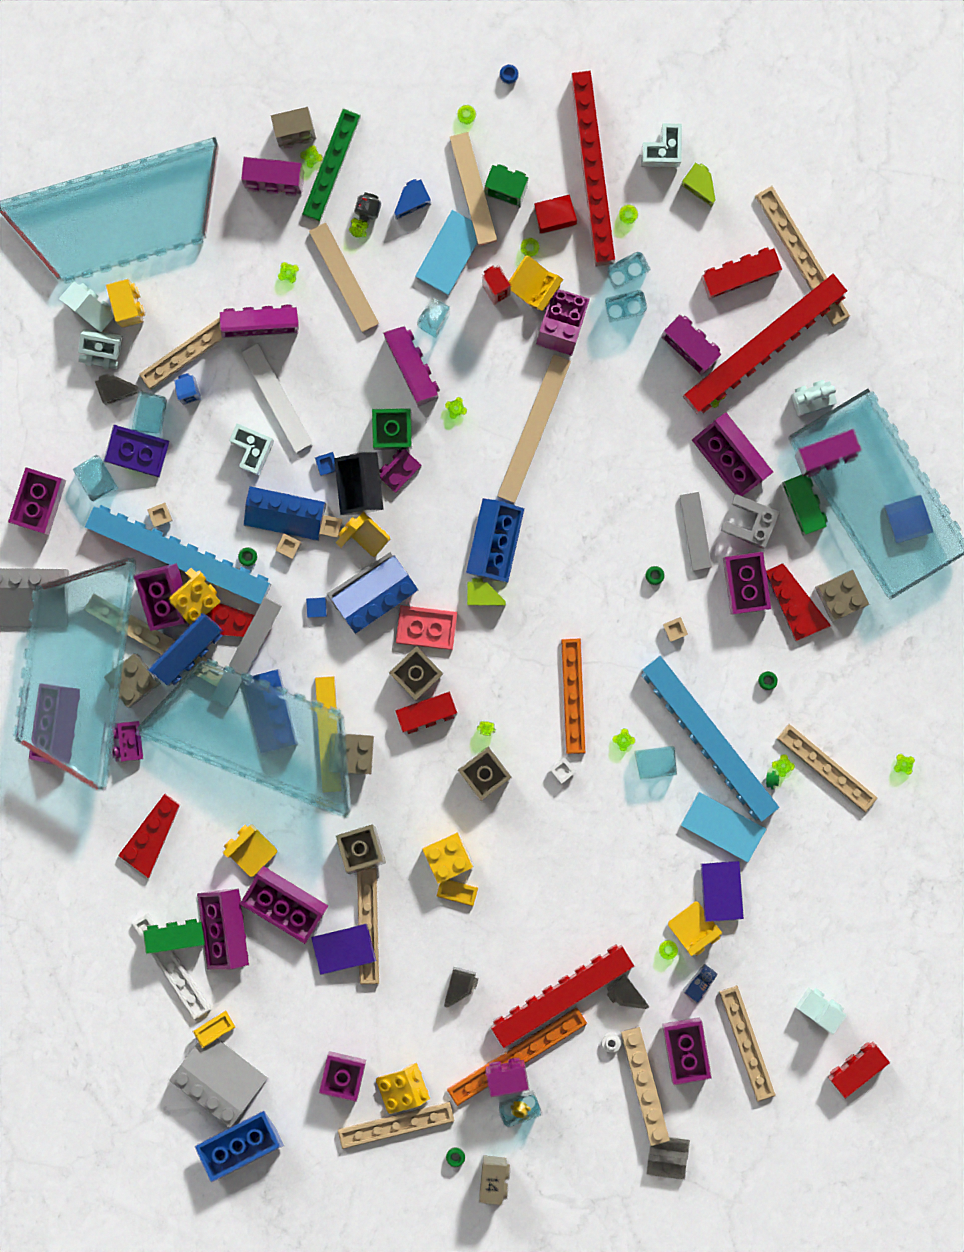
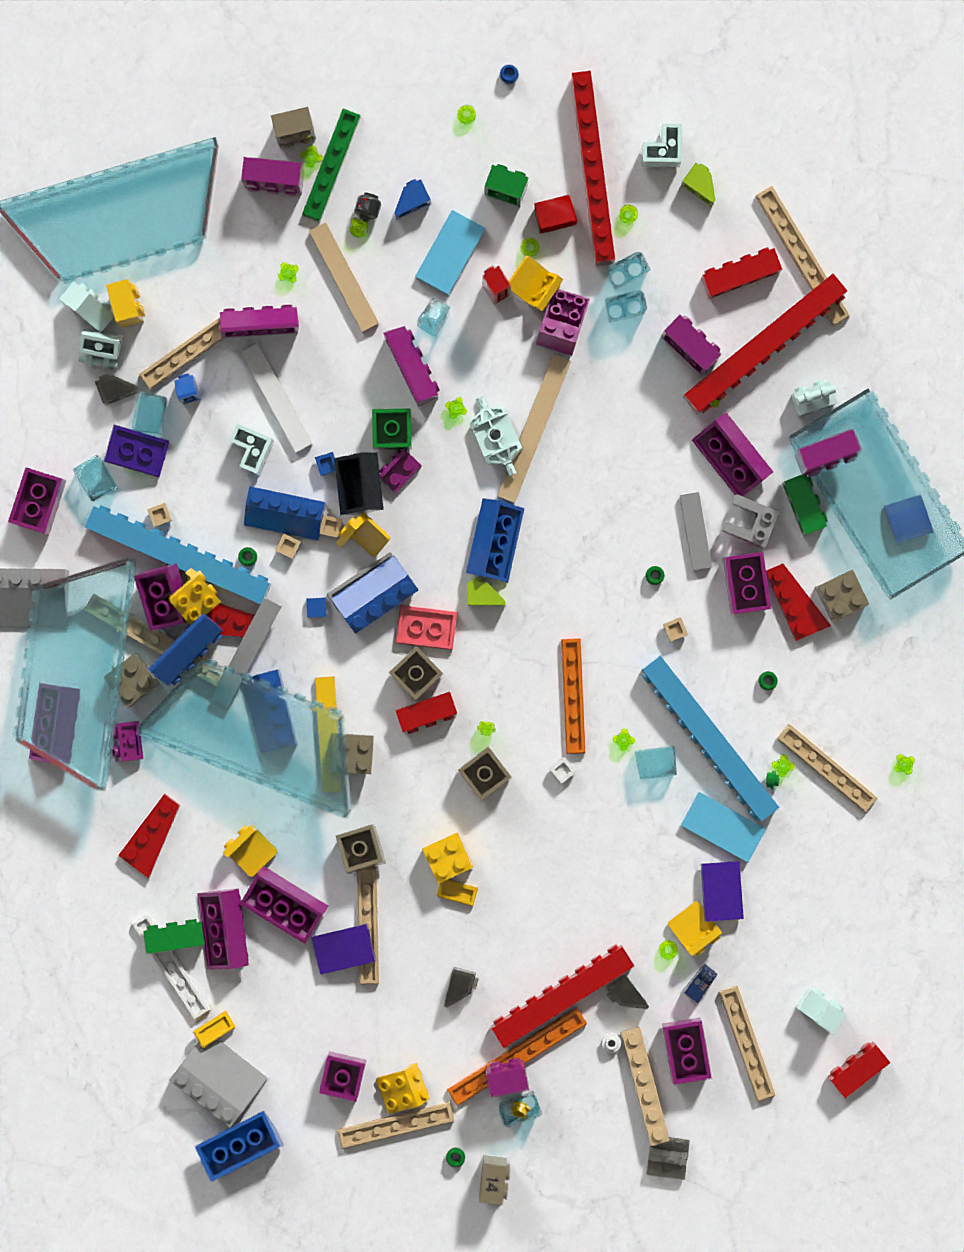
(473, 189): tan tile -> none
(506, 447): none -> light aqua plate

